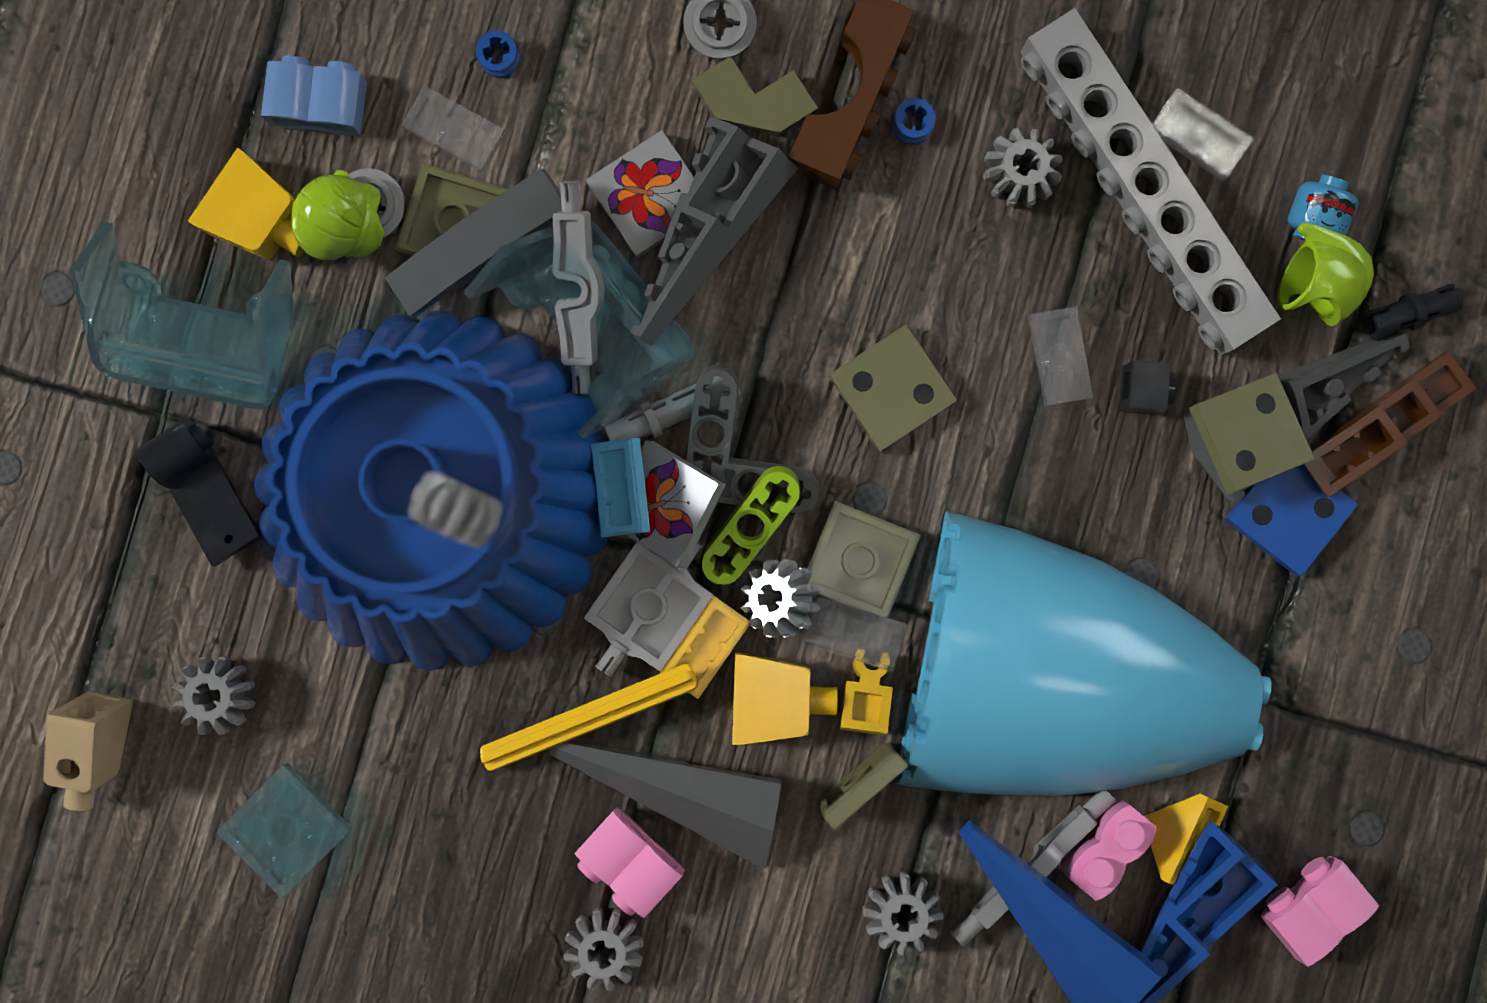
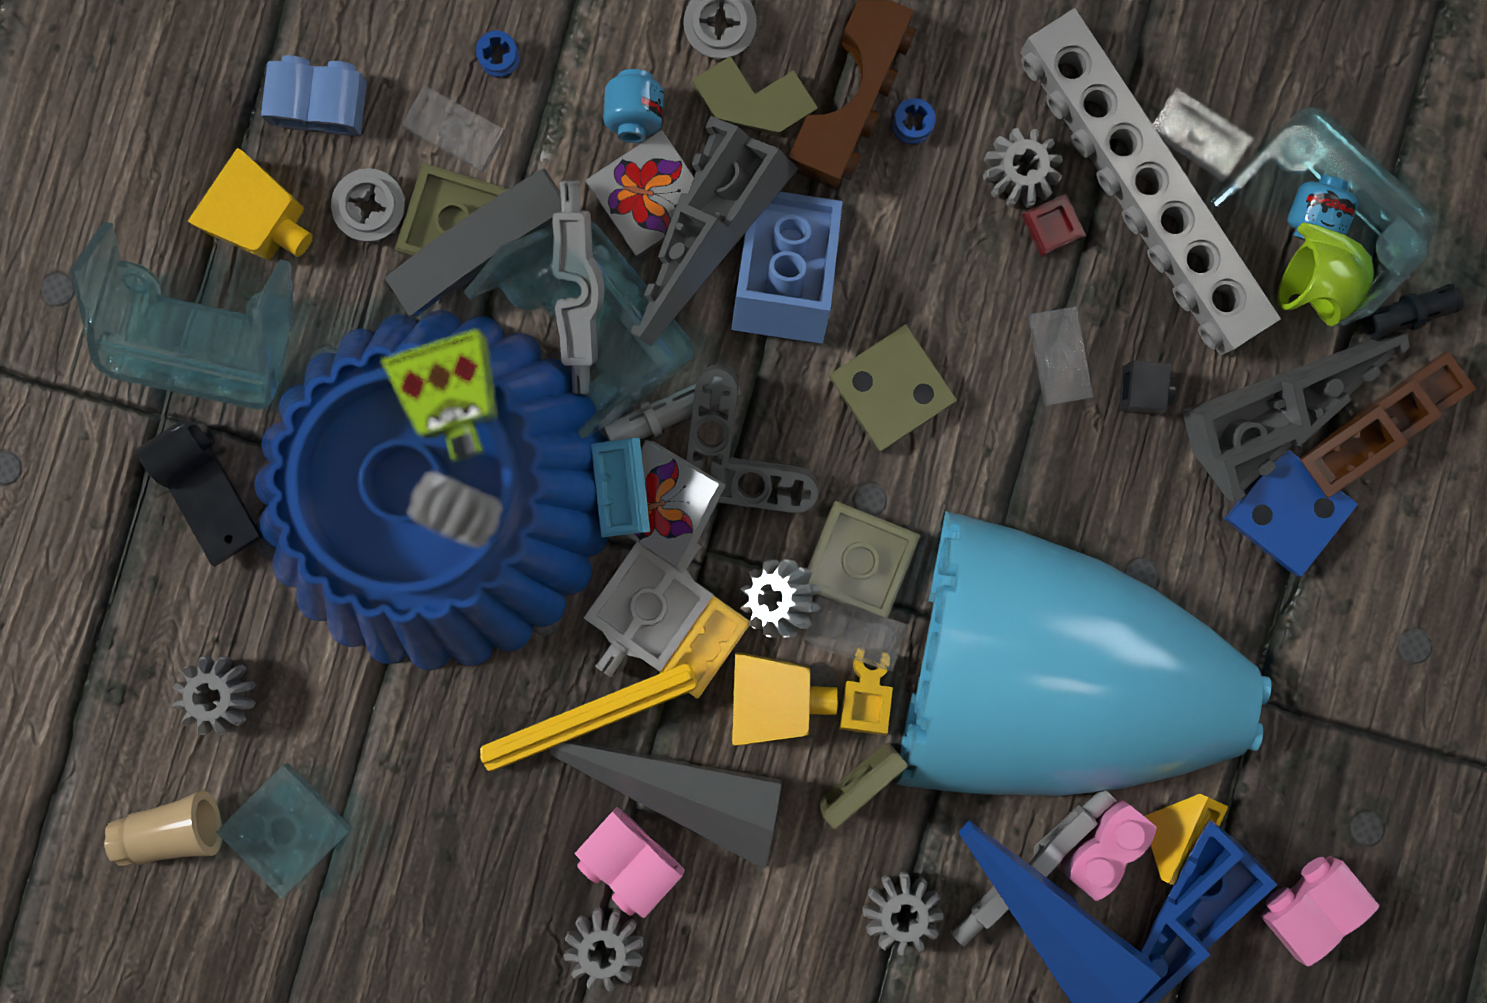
(85, 746): tan torso -> none
(166, 832): none -> tan plant
(337, 217): lime hair -> none
(447, 390): none -> lime torso
(633, 105): none -> dark azure head
(781, 506): lime beam -> none
(789, 269): none -> medium blue slope
(1053, 225): none -> dark red tile
(1251, 433): olive tile -> none
(1401, 220): none -> clear light blue windscreen

